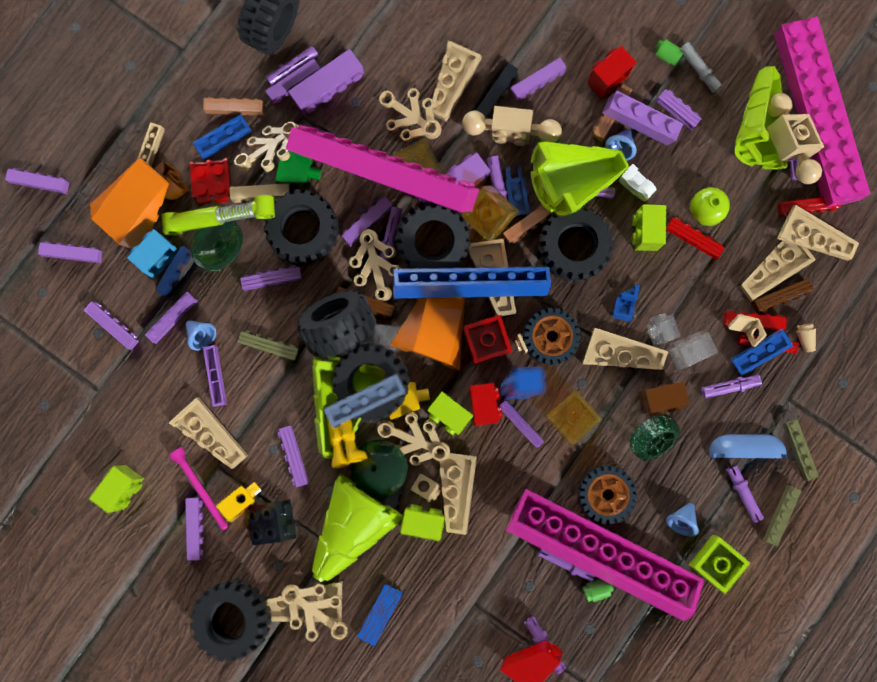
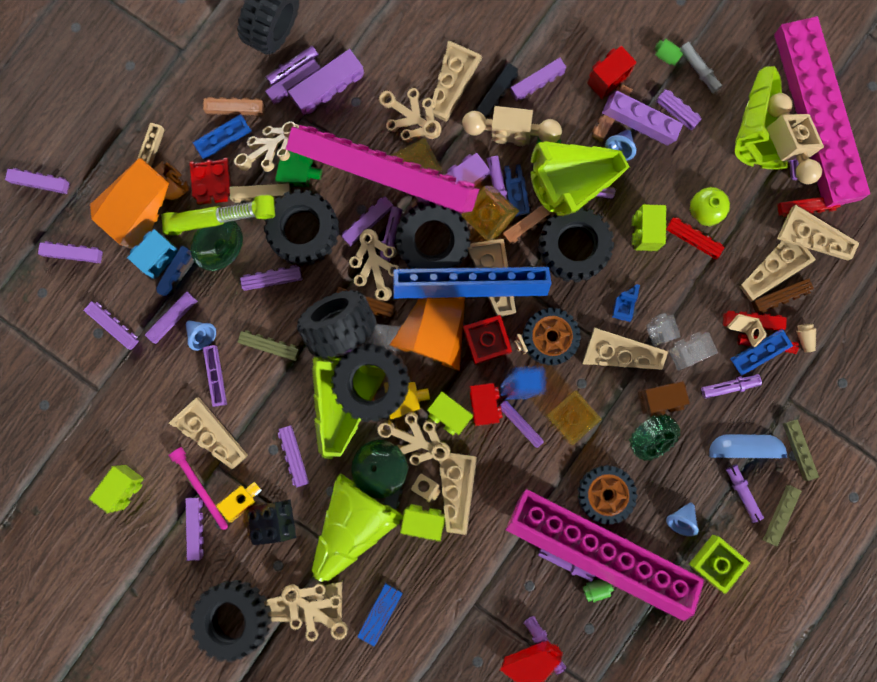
(347, 434): yellow piece -> none
(365, 400): sand blue plate -> none
(637, 183): white leg -> none

